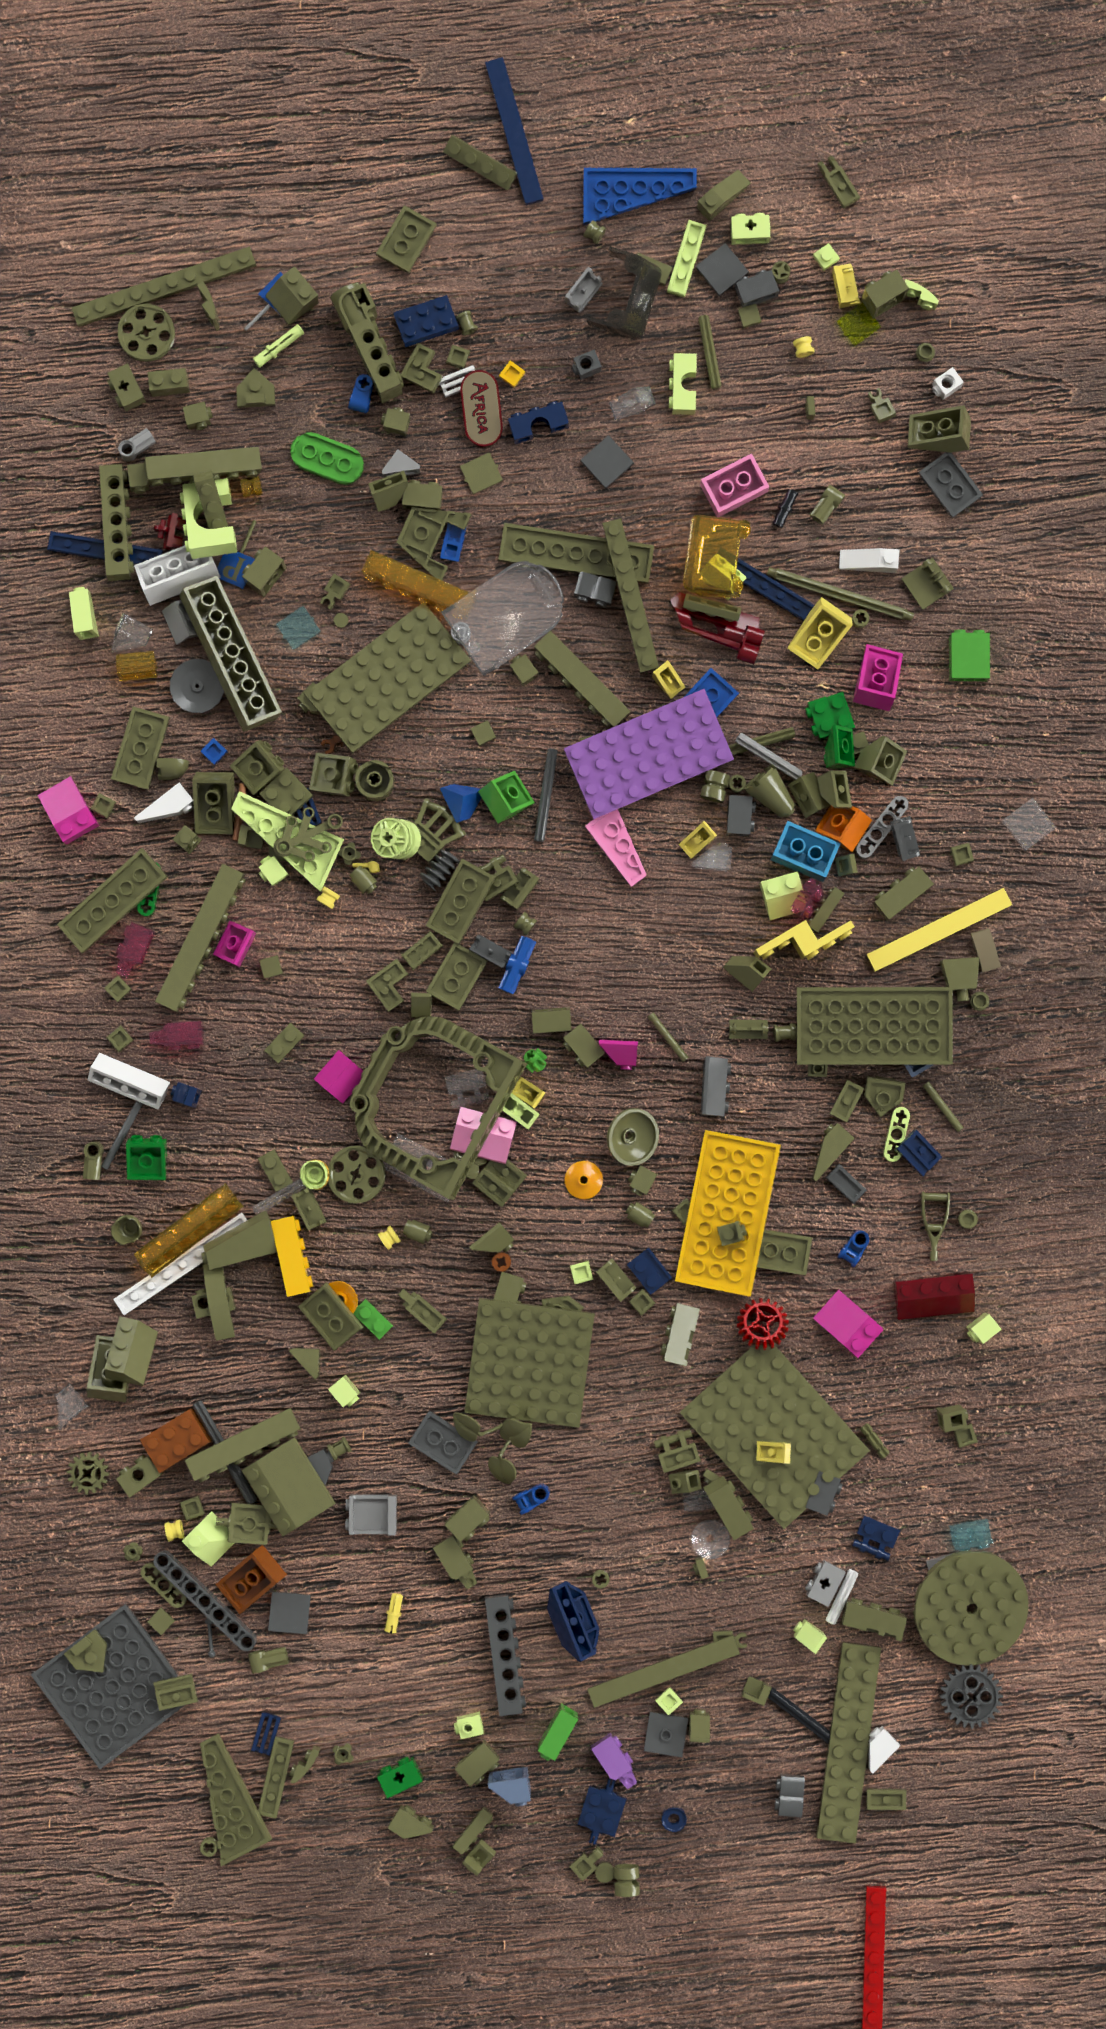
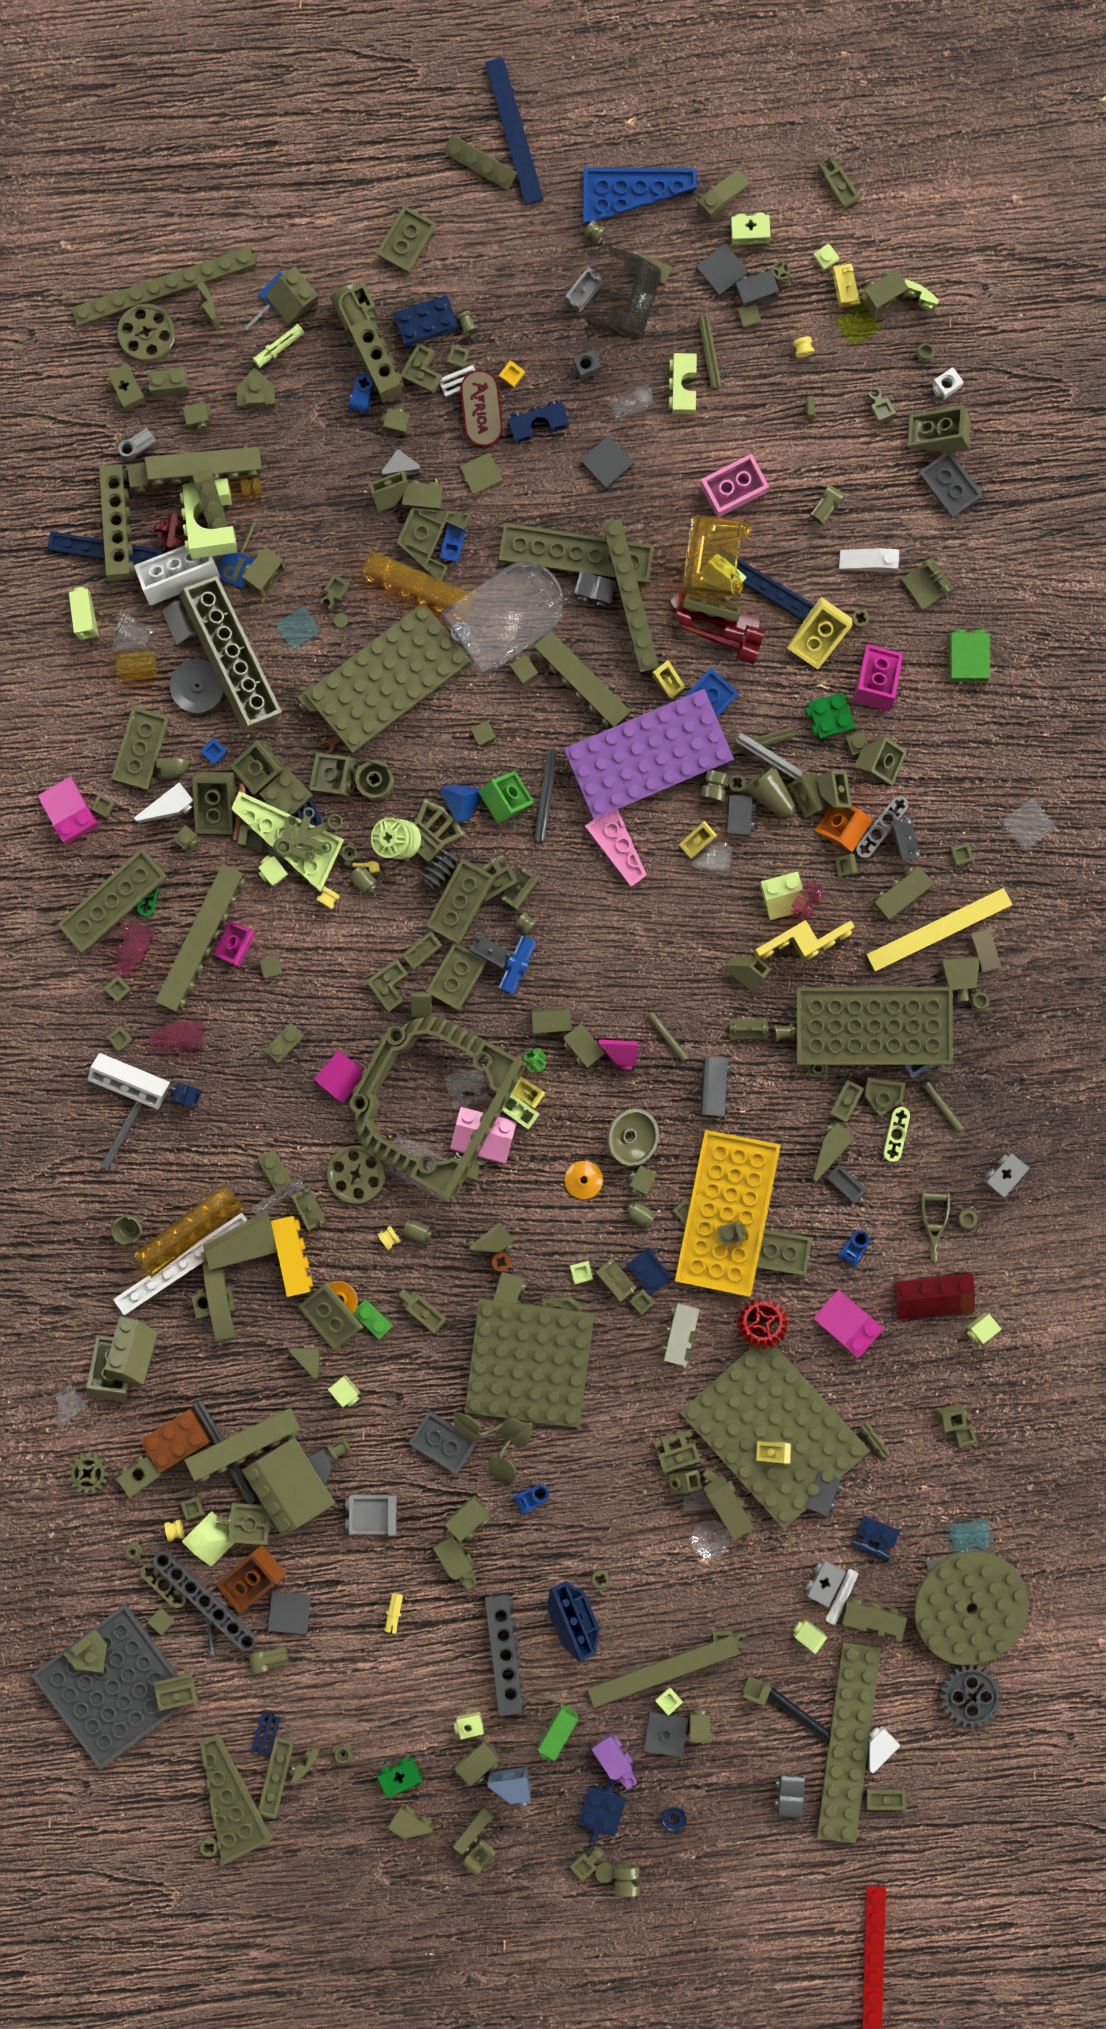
(92, 1163): olive piece -> none
(146, 1158): green plate -> none
(314, 1174): yellowish green hair -> none
(327, 458): bright green tile -> none
(499, 1181): olive slope -> none
(686, 258): yellowish green tile -> none
(700, 1568): olive plate -> none
(785, 508): black pin -> none
(805, 851): dark azure slope -> none
(826, 909): olive piece -> none
(839, 748): green slope -> none
(840, 594): olive piece -> none
(918, 1152): dark blue plate -> none
(1016, 1170): none -> light grey brick

